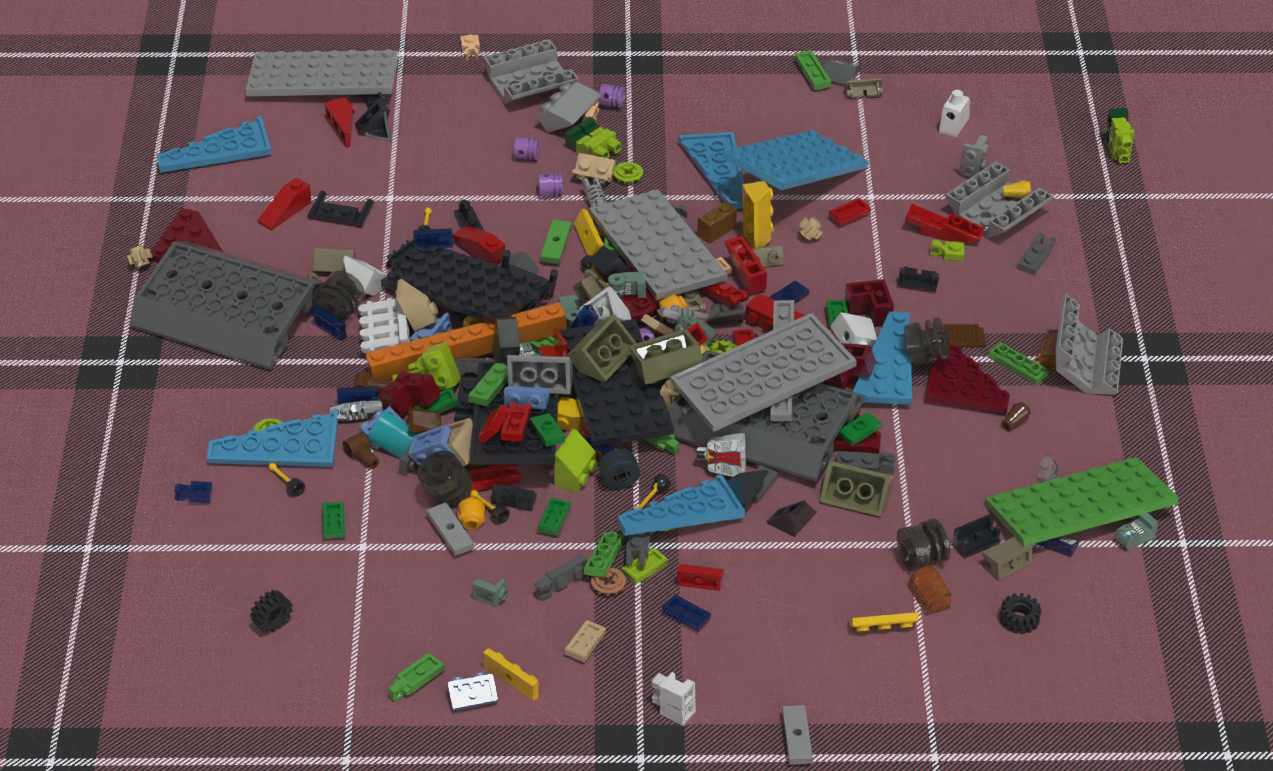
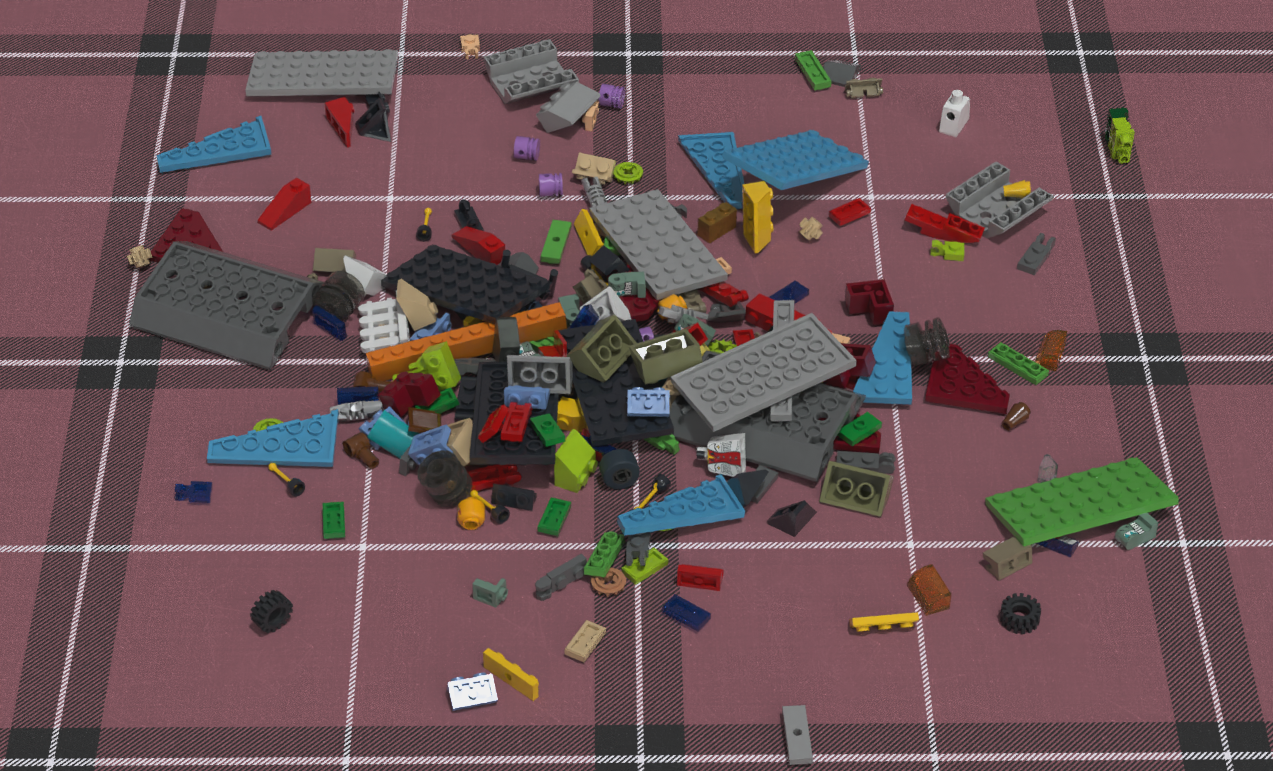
(338, 213): black plate -> none
(407, 249): black hinge -> none
(415, 676): bright green hinge -> none
(437, 237): clear blue plate -> none
(450, 529): light grey tile -> none
(489, 385): bright green plate -> none
(592, 139): lime hips -> none
(648, 402): none -> medium blue bracket
(657, 327): tan plate -> none
(674, 697): white hips -> none
(747, 265): red slope -> none
(770, 255): dark tan hinge -> none
(834, 308): green plate -> none
(854, 329): white torso -> none
(923, 544): clear smoke wheel -> none
(926, 280): black hinge -> none
(966, 335): reddish brown window -> none
(973, 157): light grey bracket -> none
(976, 536): black hinge -> none
(1084, 357): light grey slope -> none

